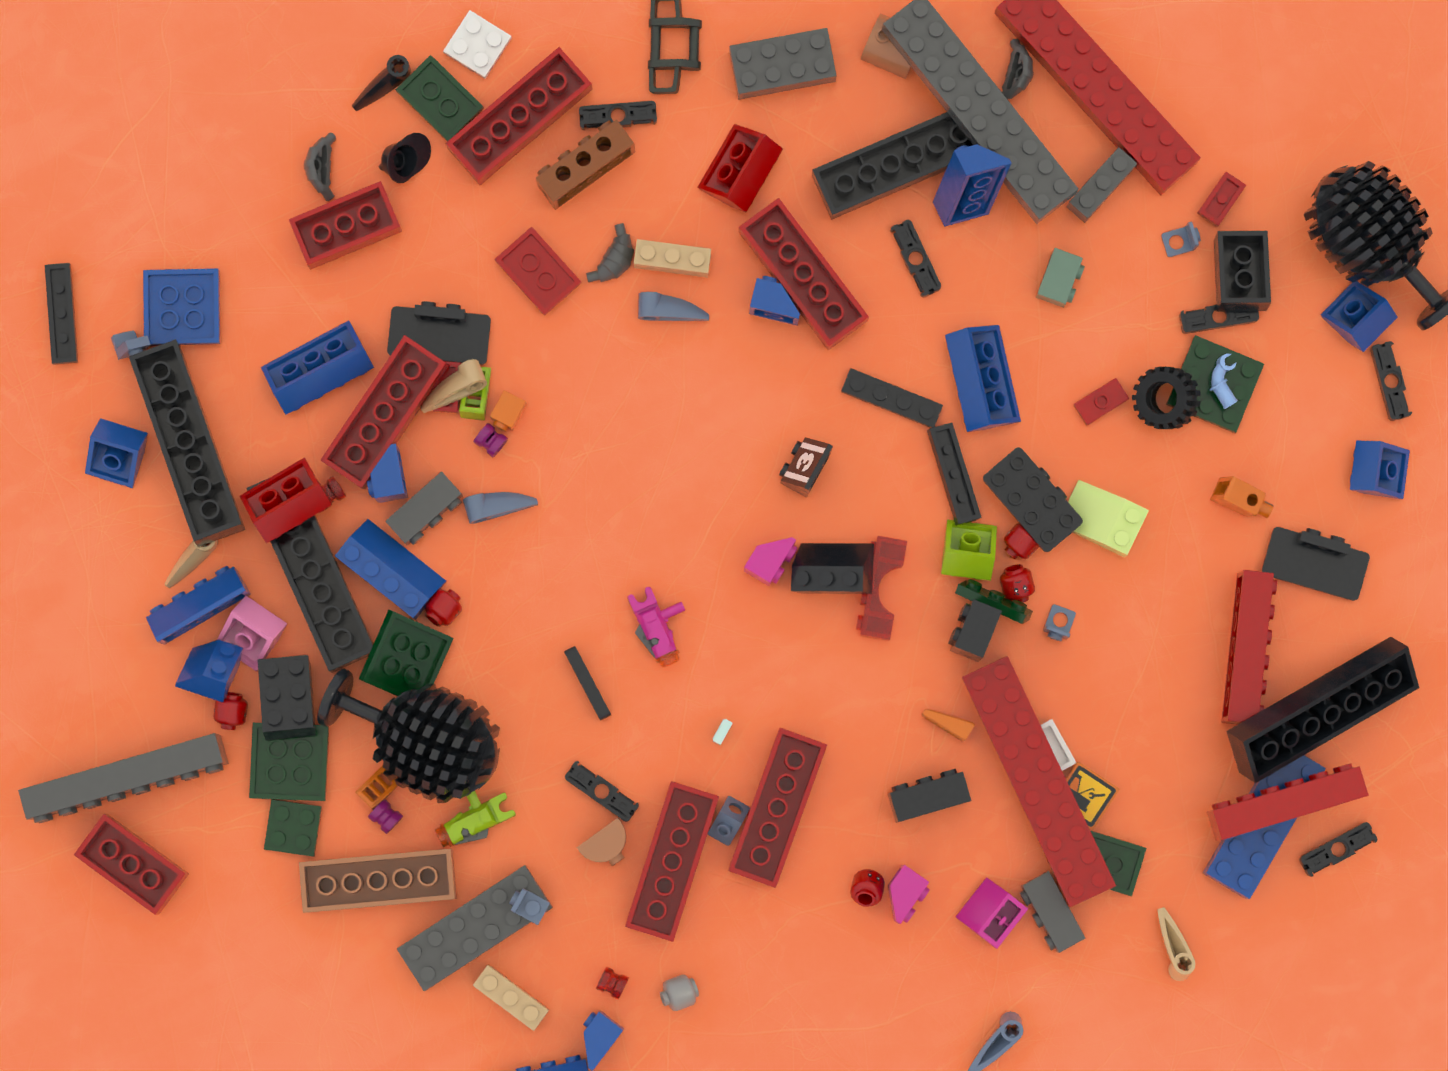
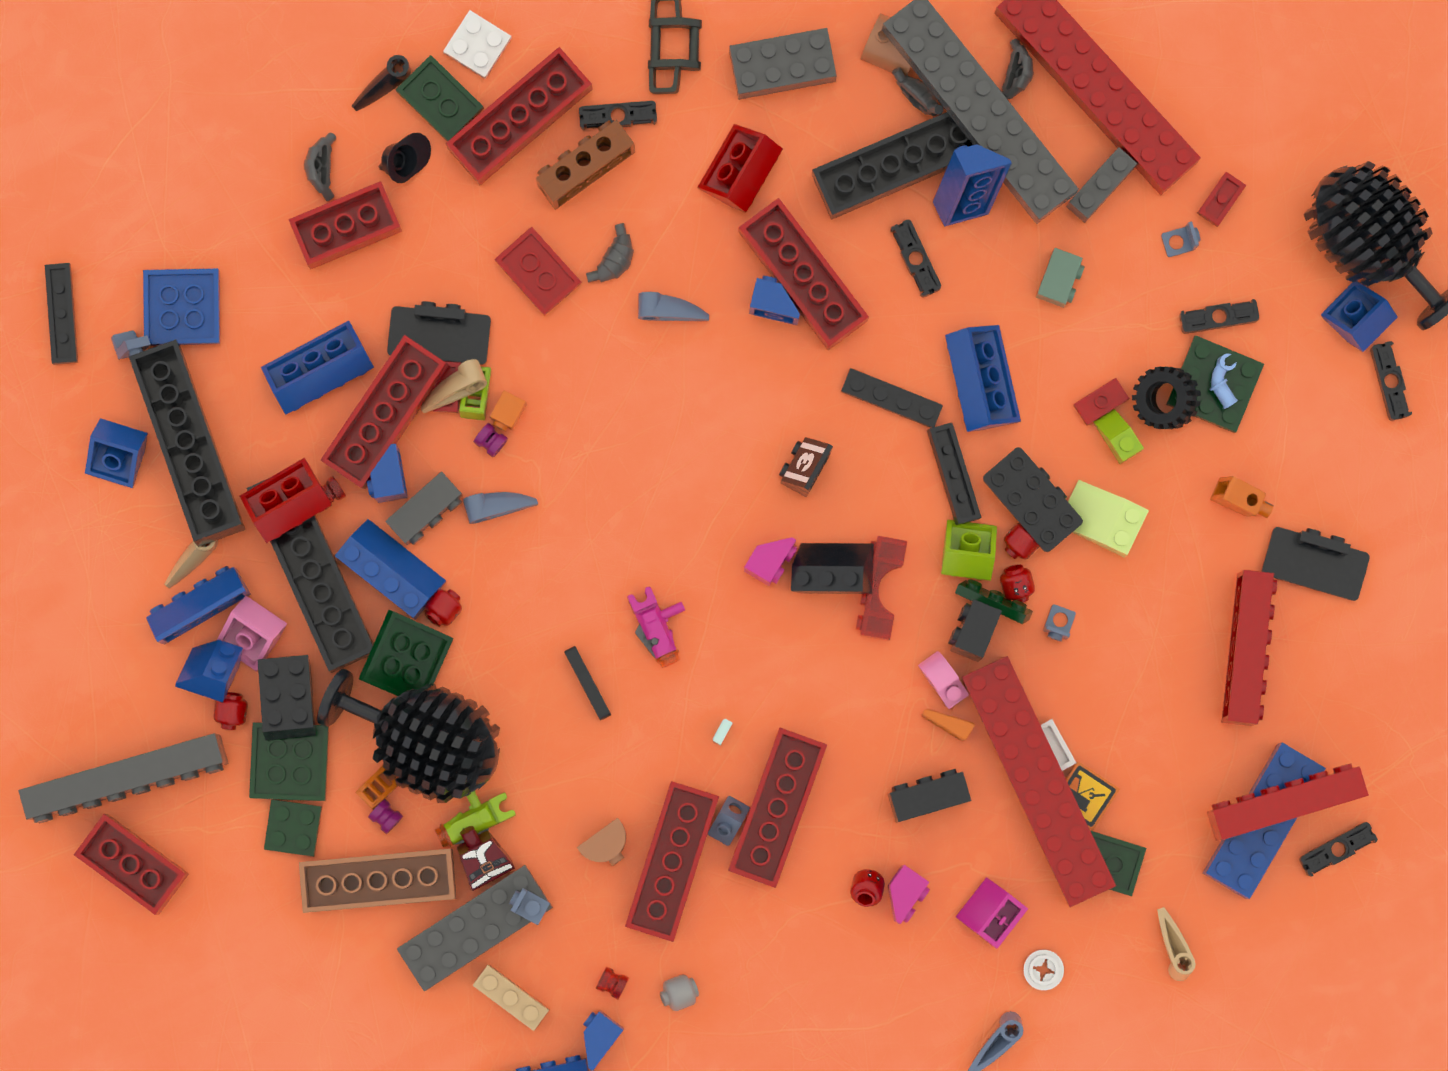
(482, 857): none -> torso
(614, 802): black piece -> none
(672, 258): tan brick -> none
(917, 93): none -> dark grey piece
(943, 679): none -> bright pink brick
(1049, 980): none -> white gear
(1051, 912): dark grey brick -> none
(1118, 436): none -> lime slope
(1242, 271): black brick -> none
(1323, 709): black brick -> none
(1379, 469): blue slope -> none

